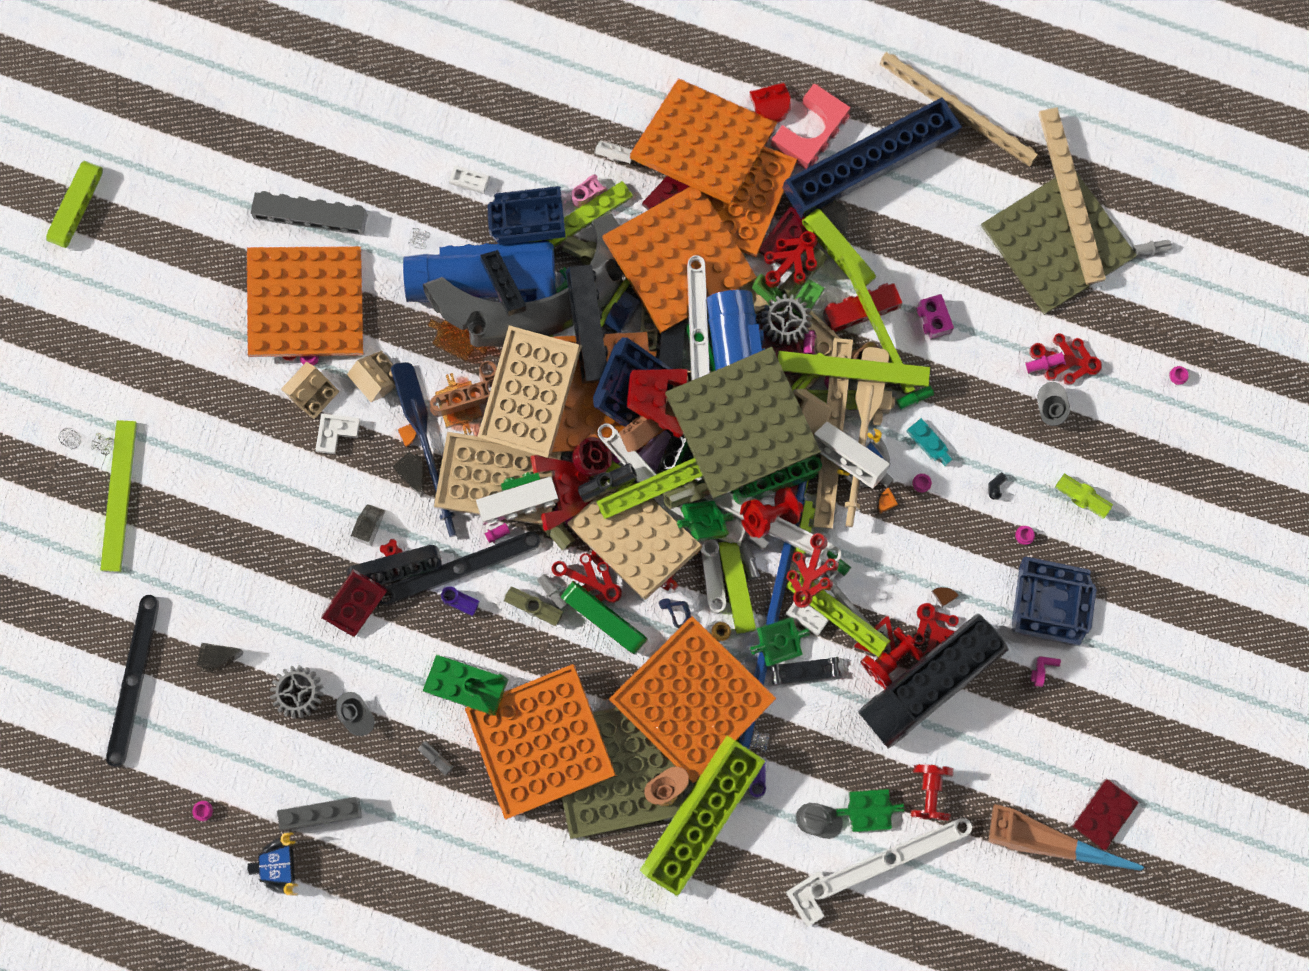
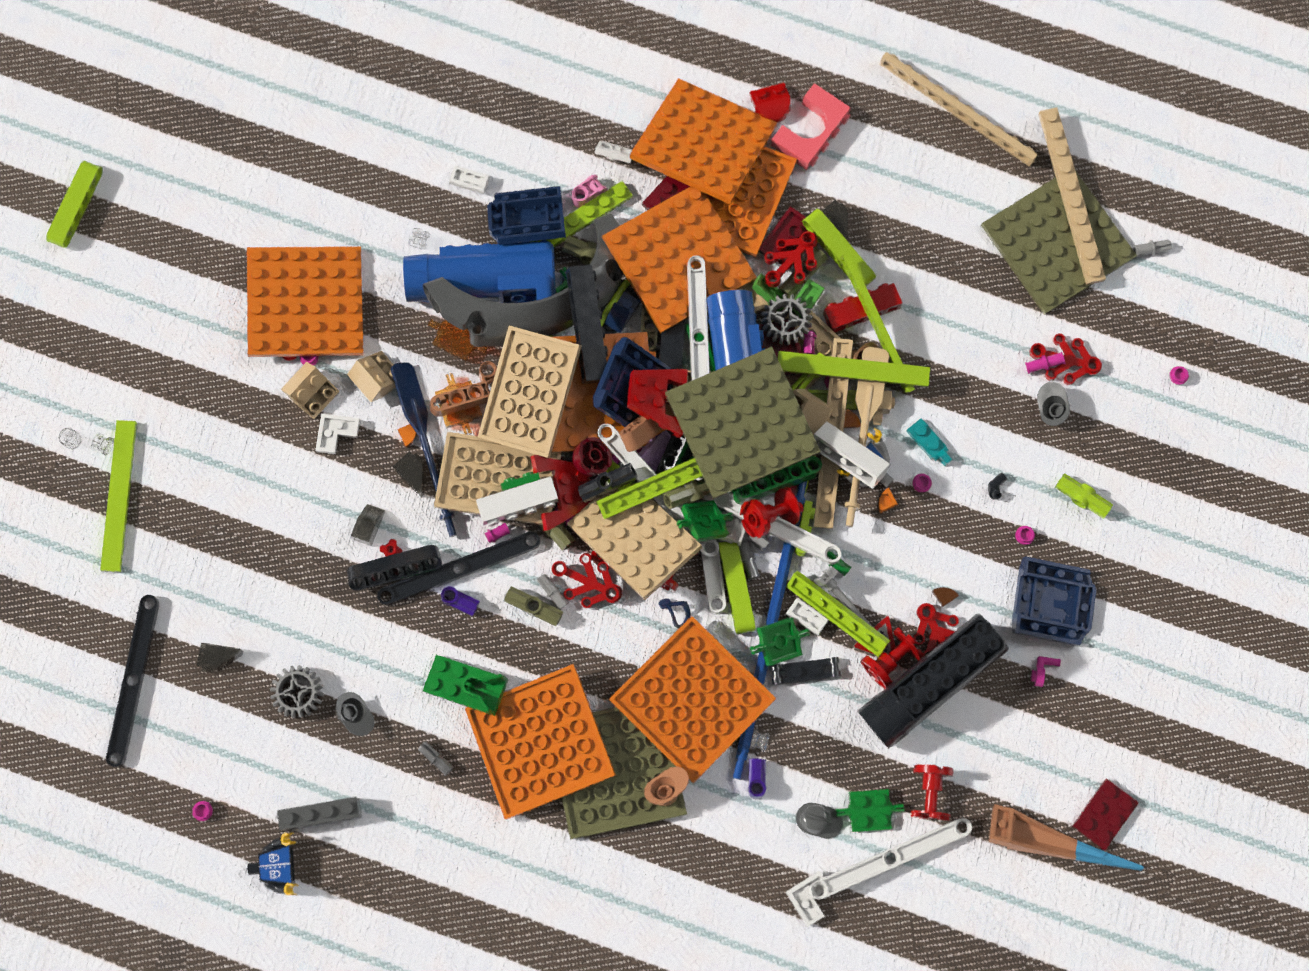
(309, 213): dark grey brick -> none
(353, 603): dark red plate -> none
(503, 283): black plate -> none
(604, 617): green beam -> none
(702, 816): lime brick -> none
(721, 626): pearl gold cone -> none
(811, 573): red plant -> none
(851, 420): none -> orange tile
(871, 157): dark blue brick -> none
(914, 397): green axle -> none
(939, 316): magenta brick -> none

